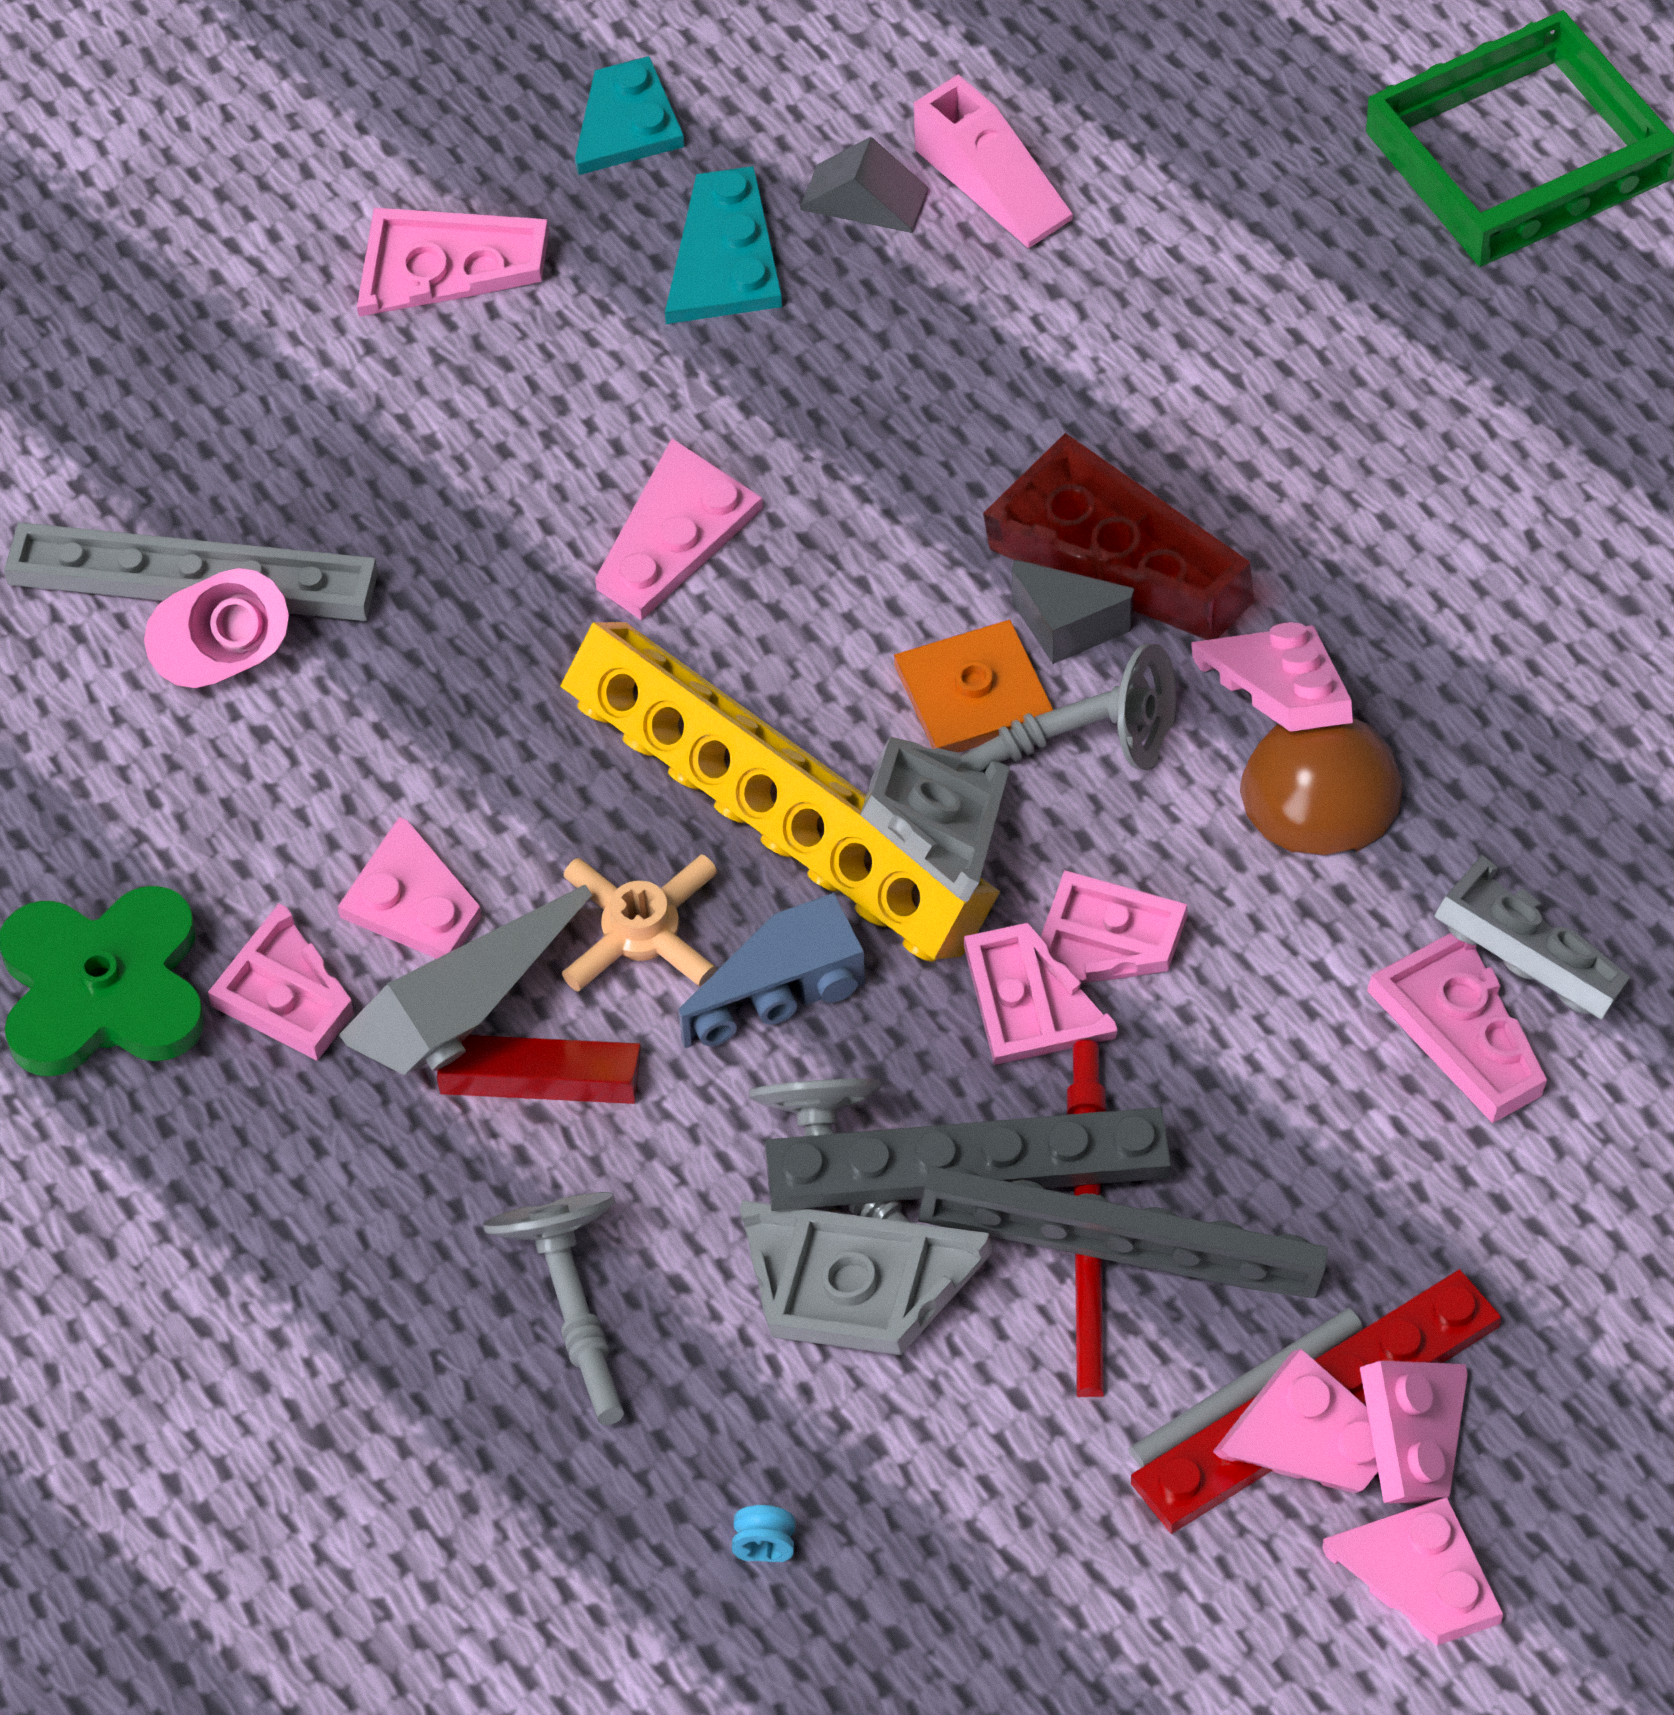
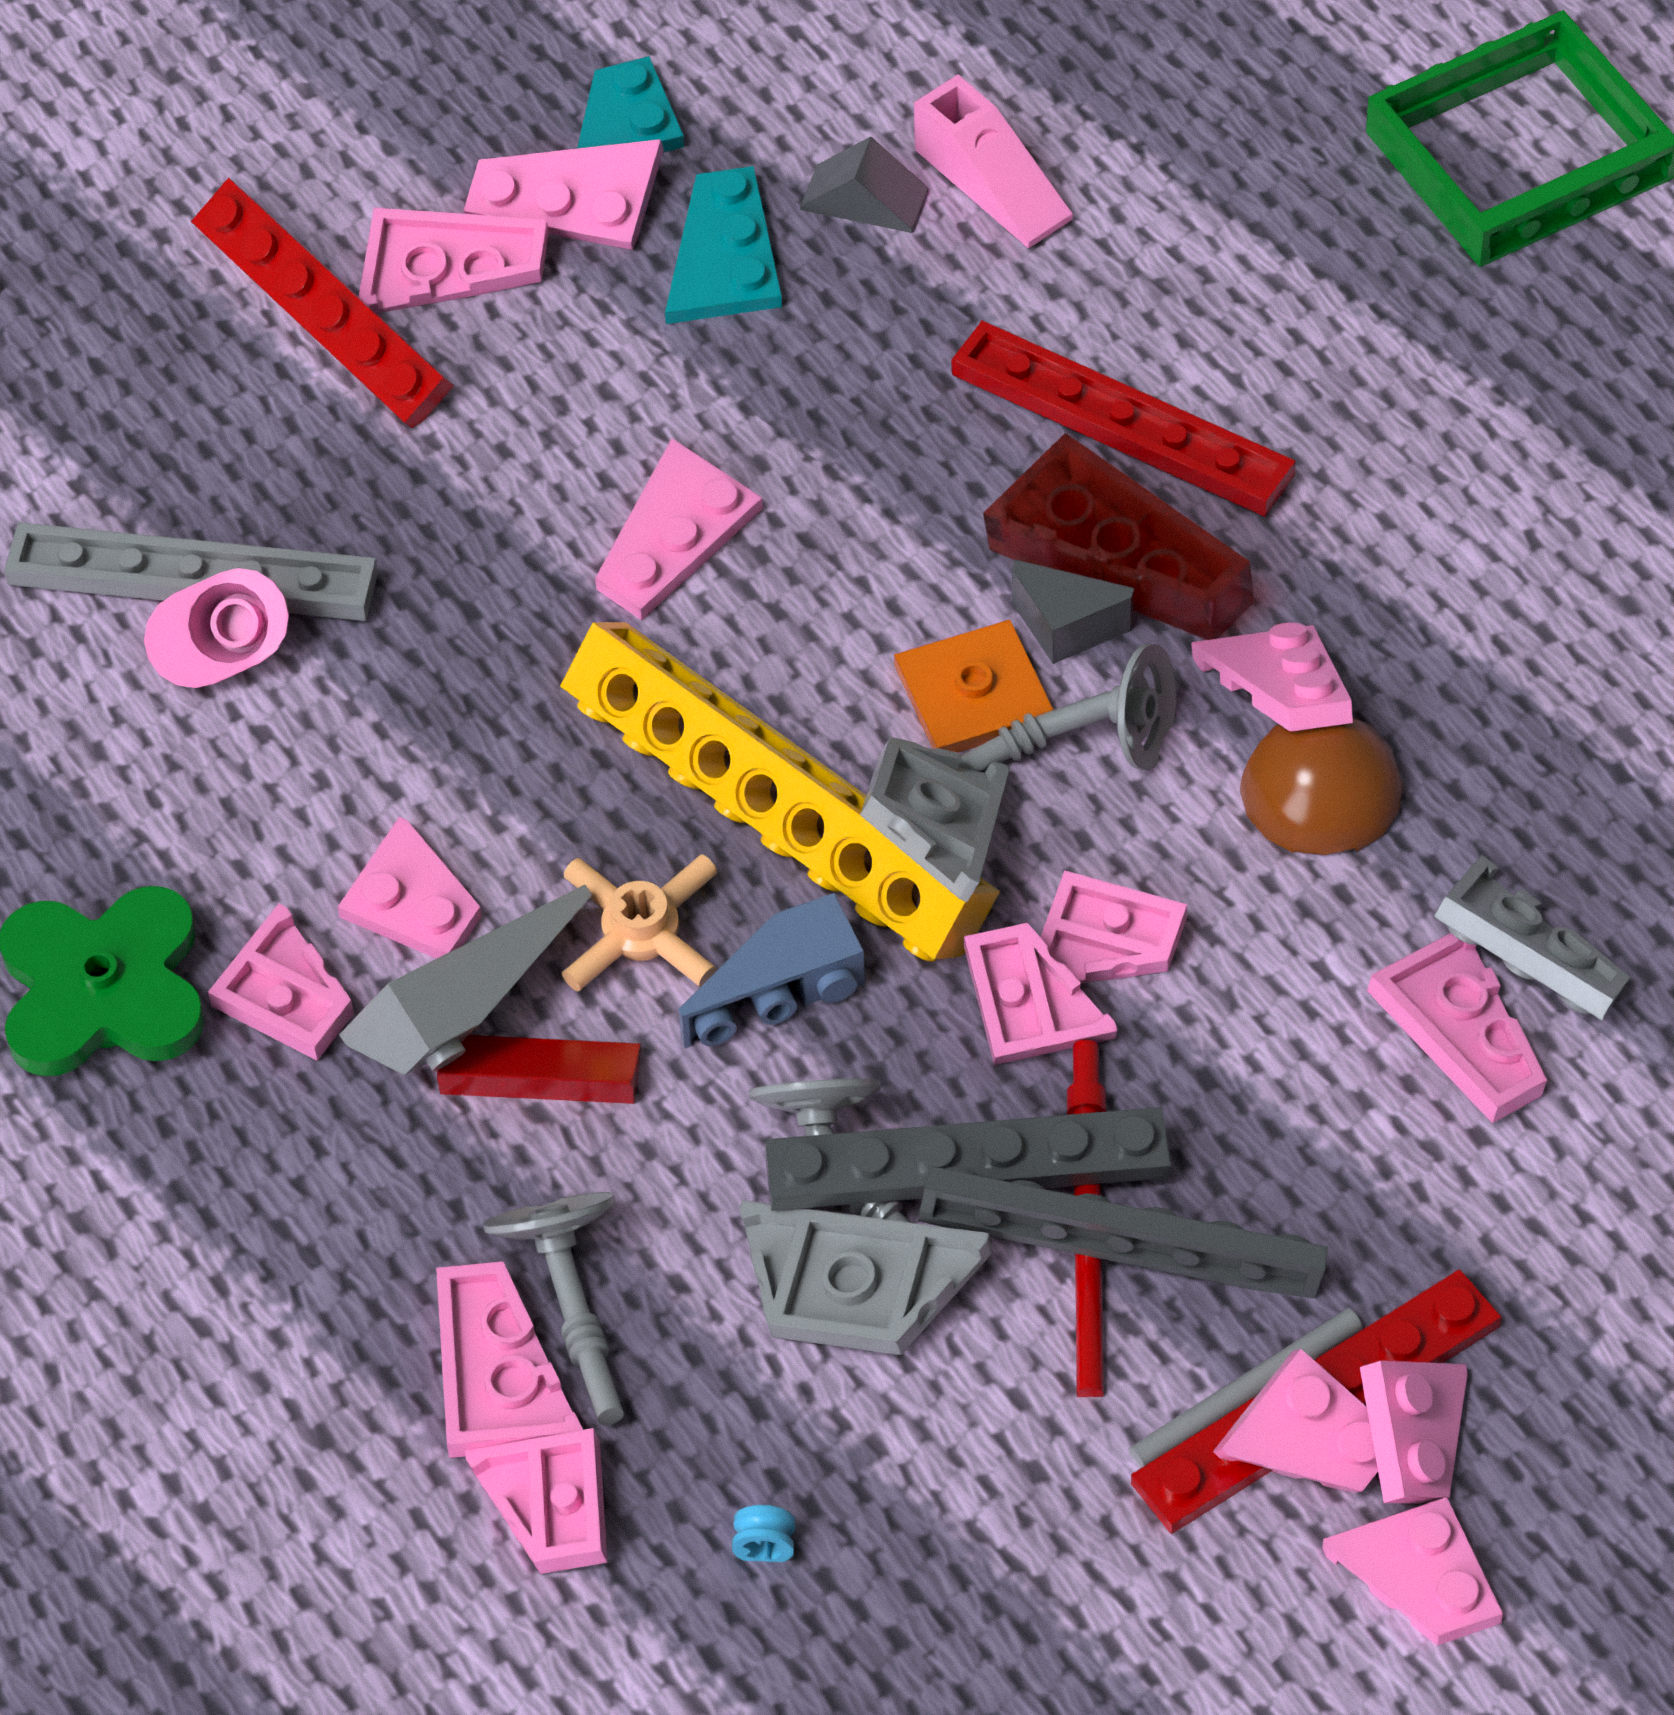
(322, 304): none -> red plate
(493, 1363): none -> bright pink wing
(549, 1496): none -> bright pink wing
(581, 192): none -> bright pink wing
(1123, 418): none -> red plate

